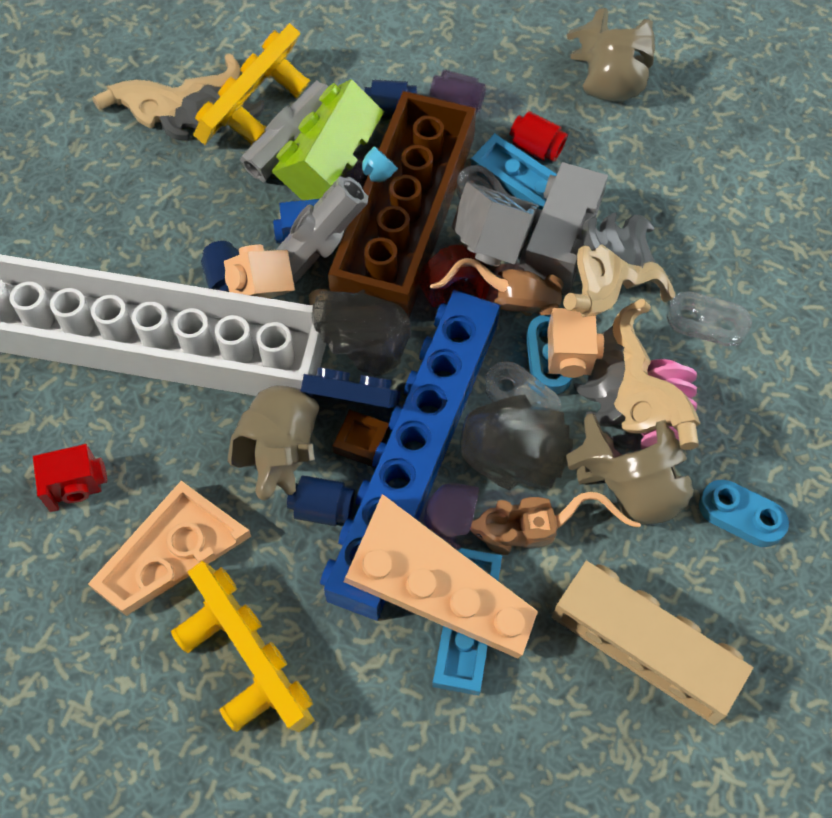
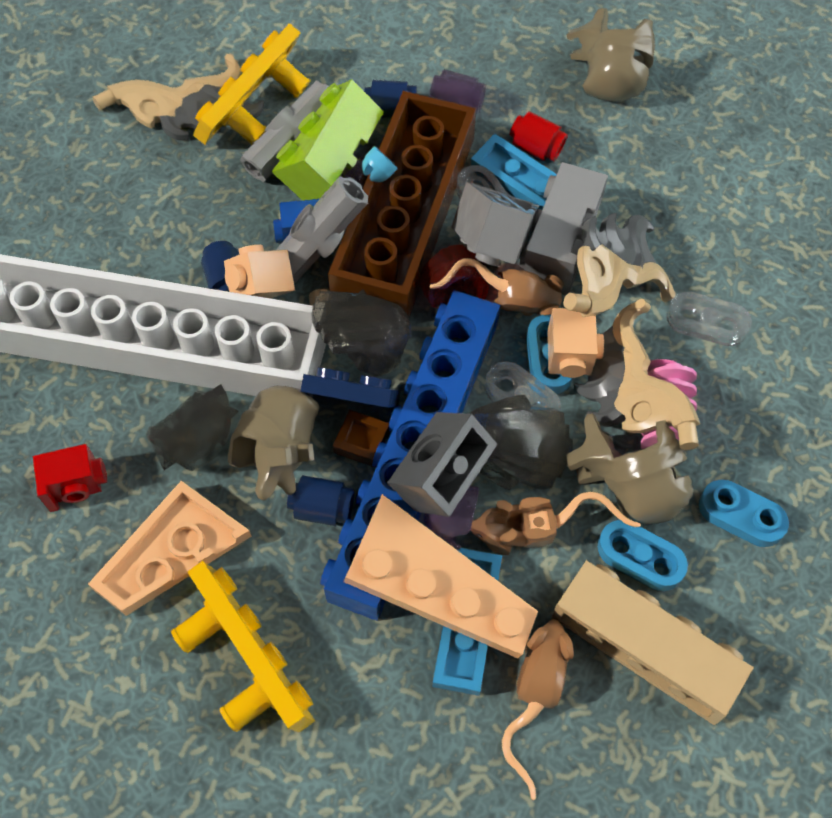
(193, 431): none -> clear smoke hair
(443, 463): none -> dark grey brick
(539, 683): none -> medium nougat animal
(643, 552): none -> dark azure plate

